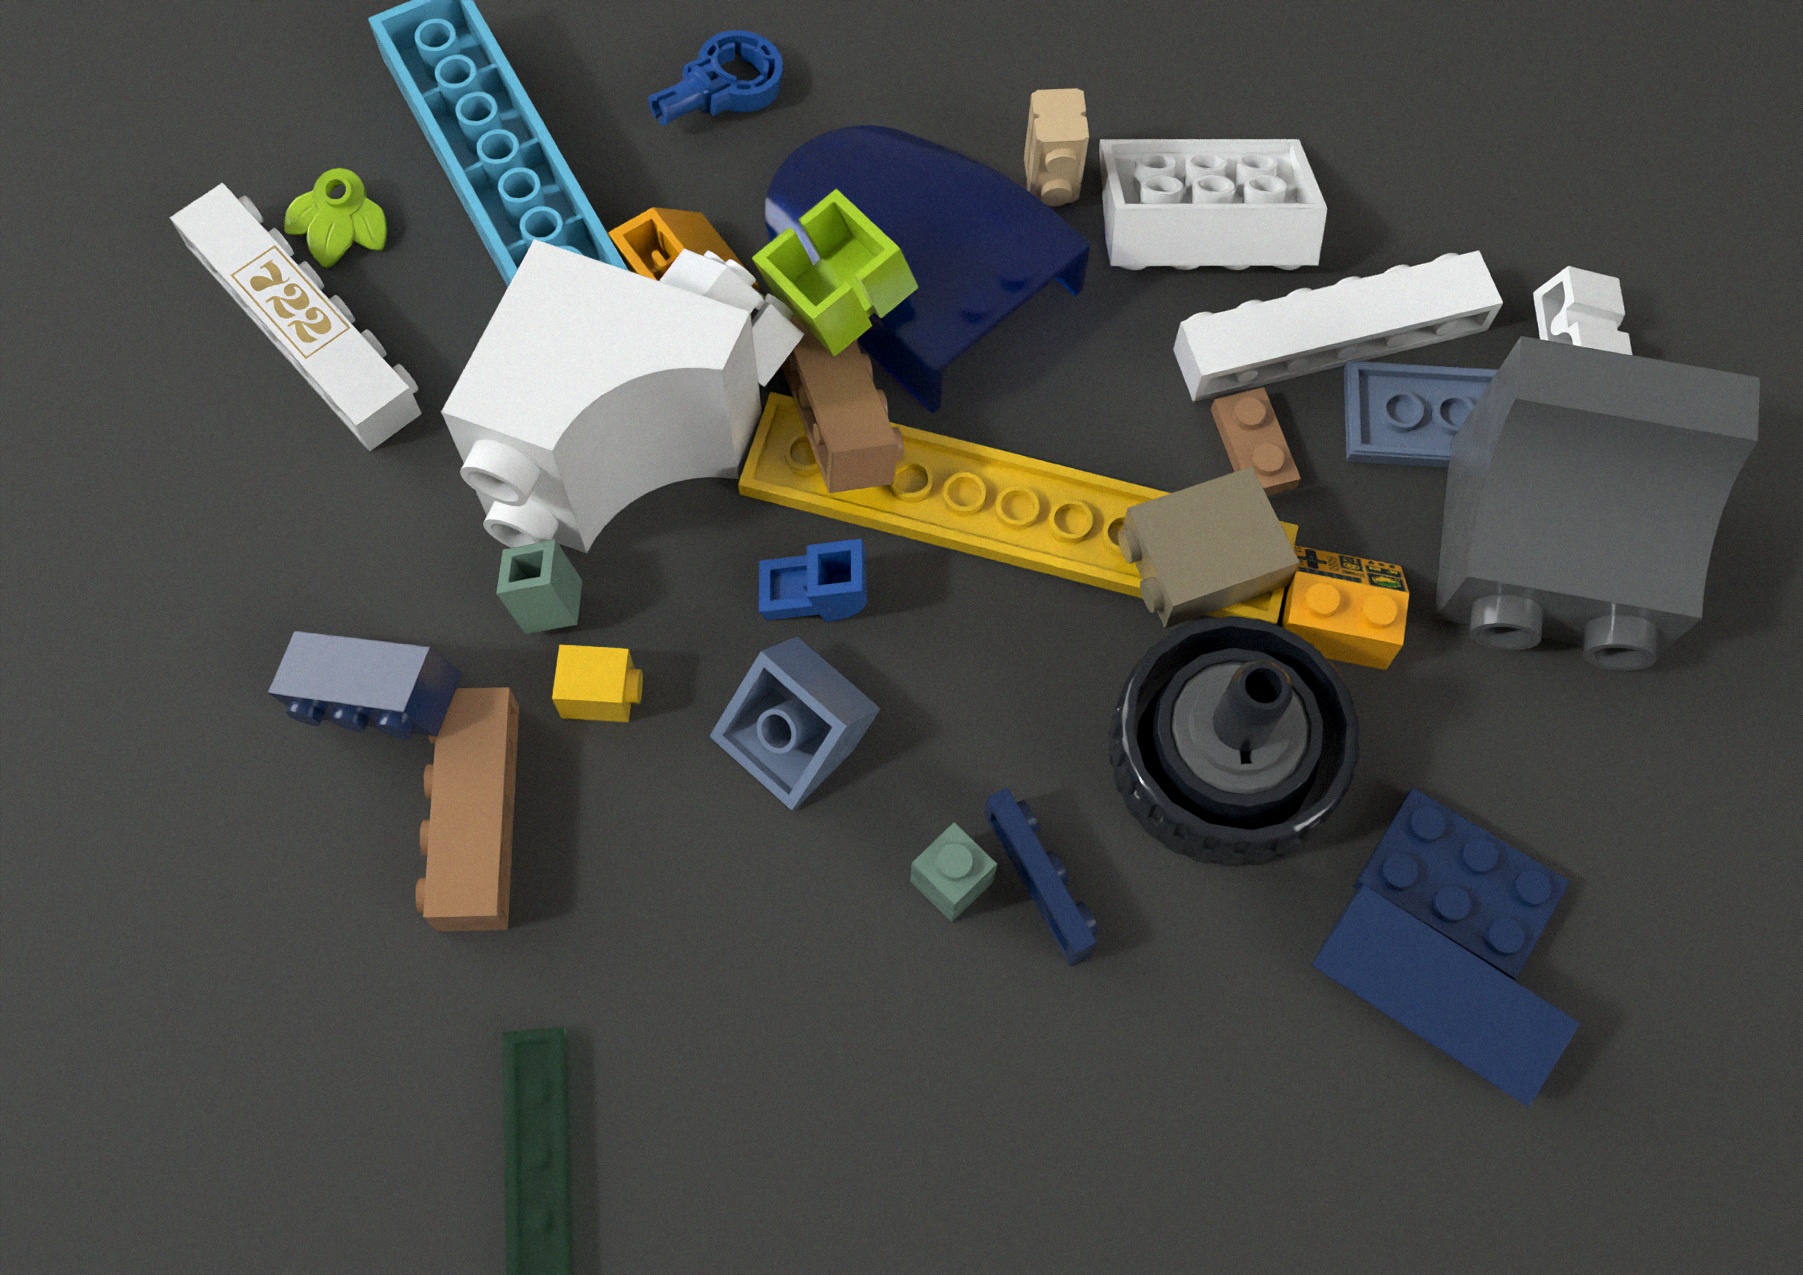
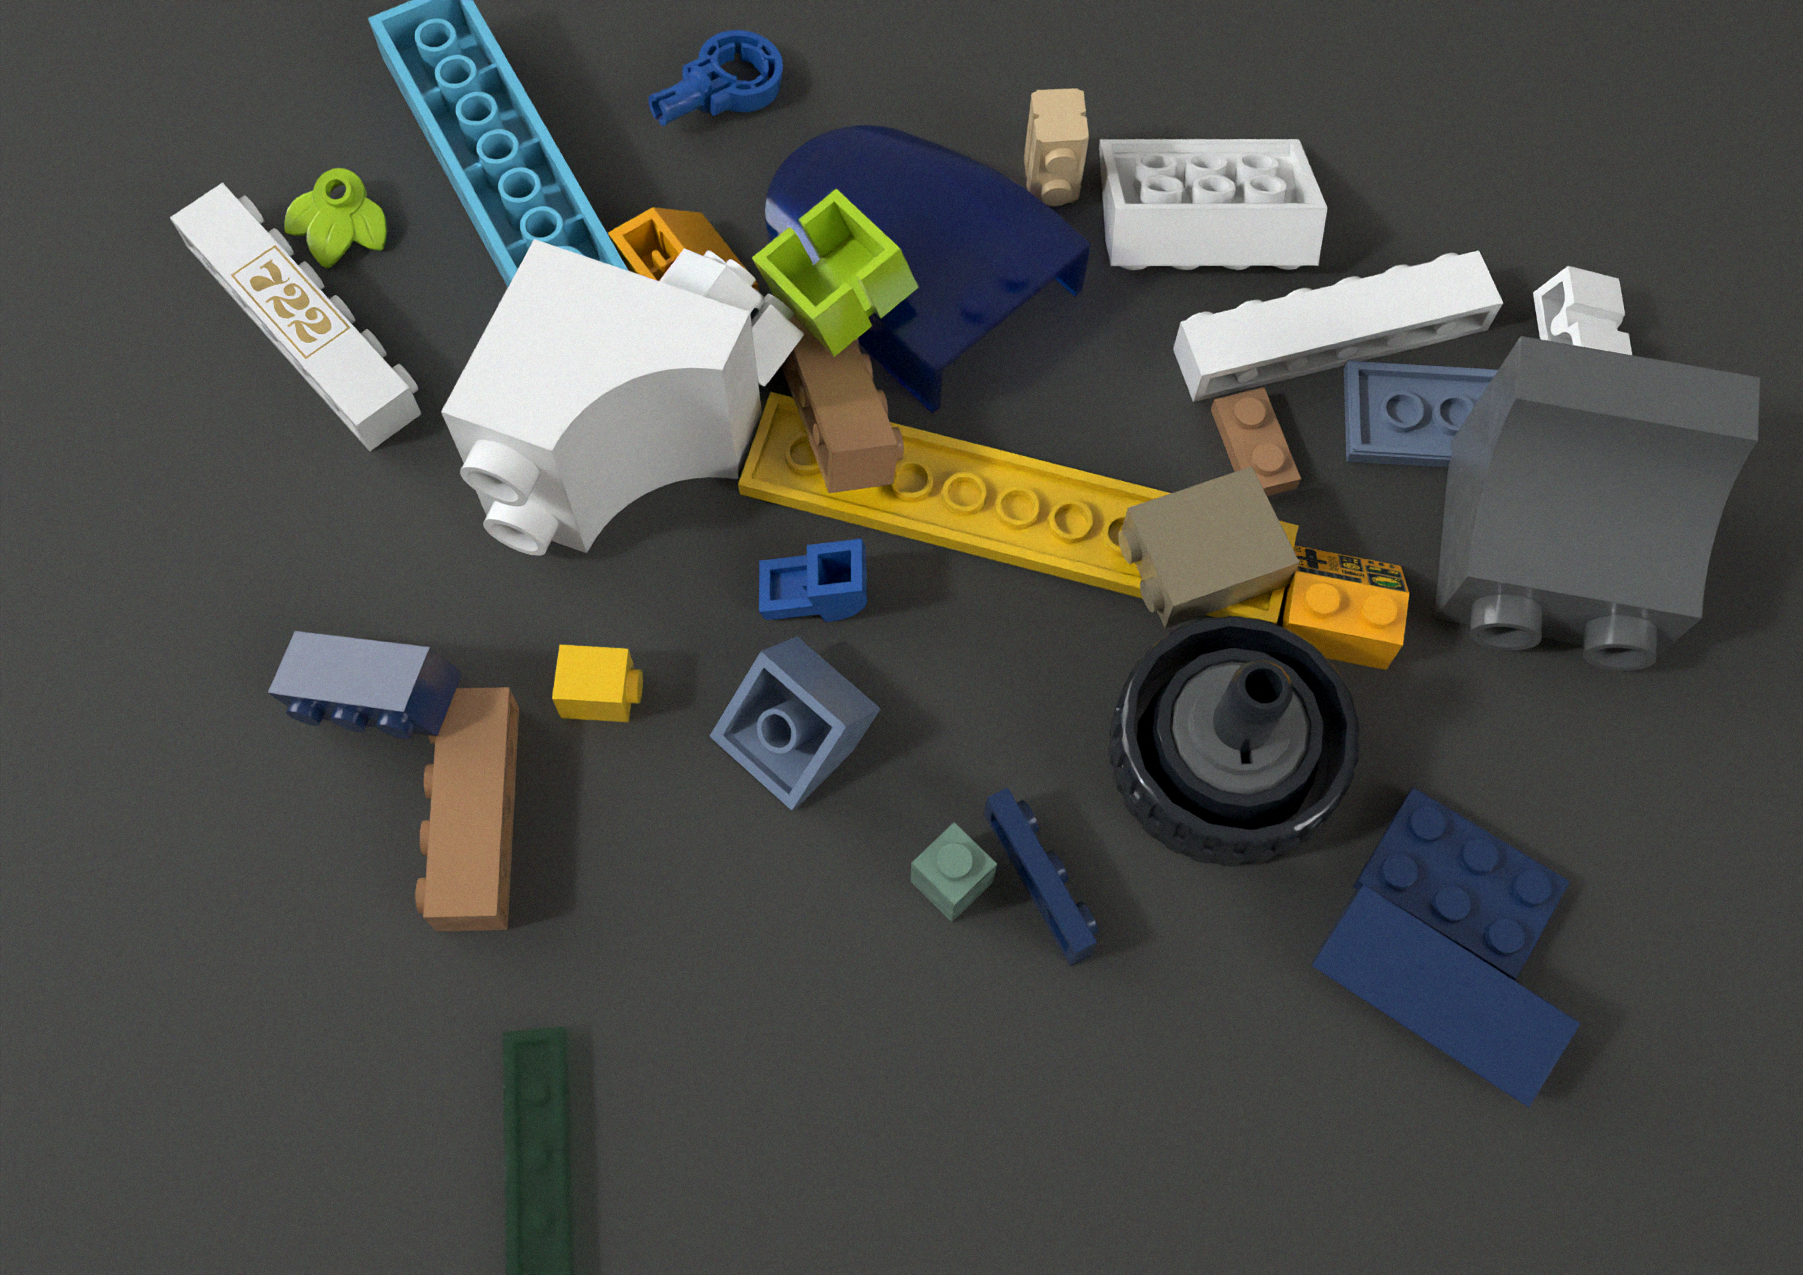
(539, 586): sand green brick -> none

